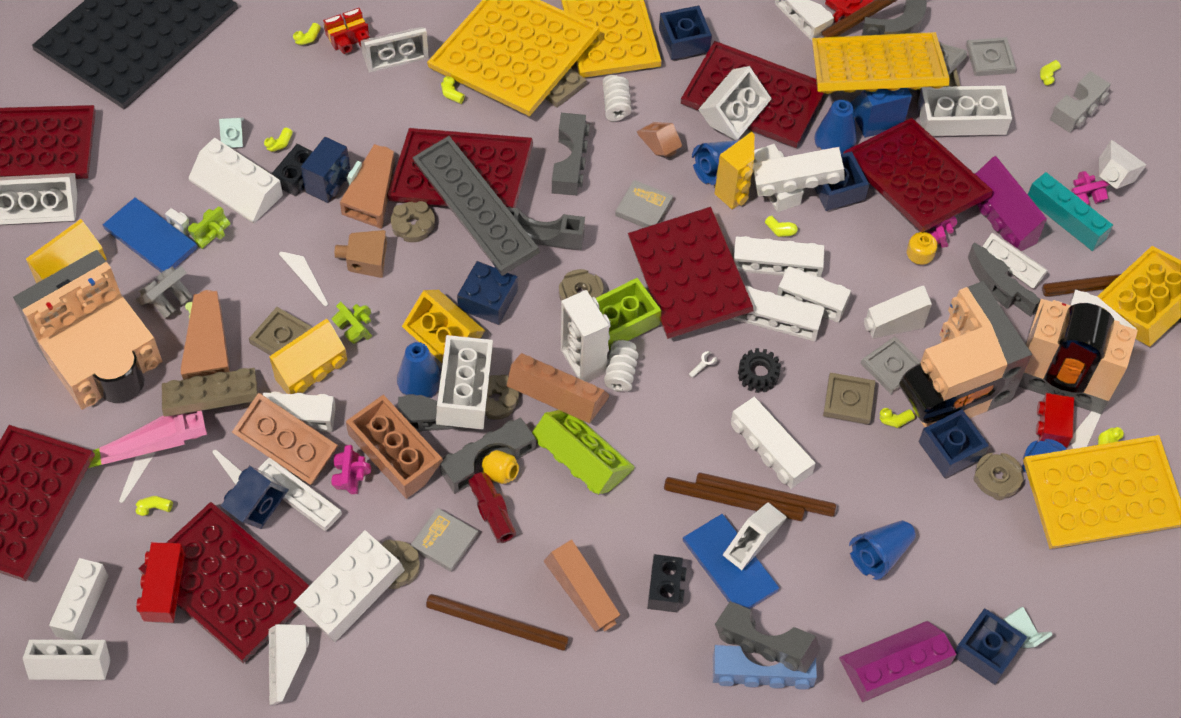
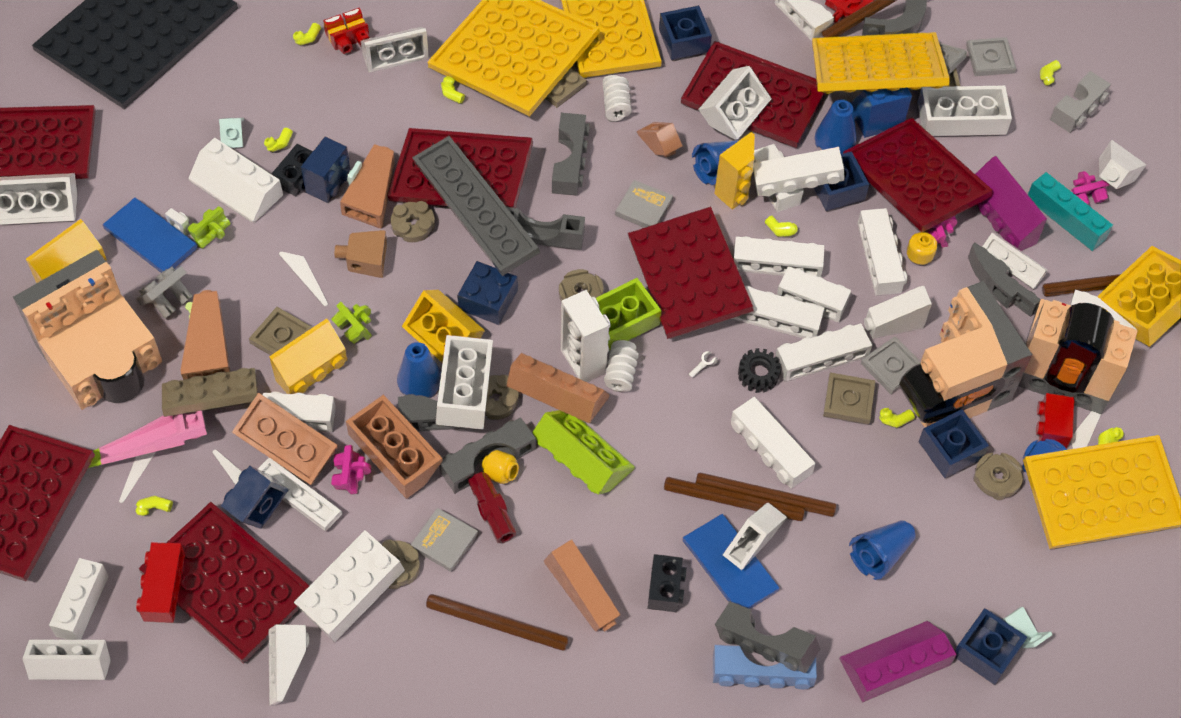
(823, 352): none -> white brick
(881, 251): none -> white brick

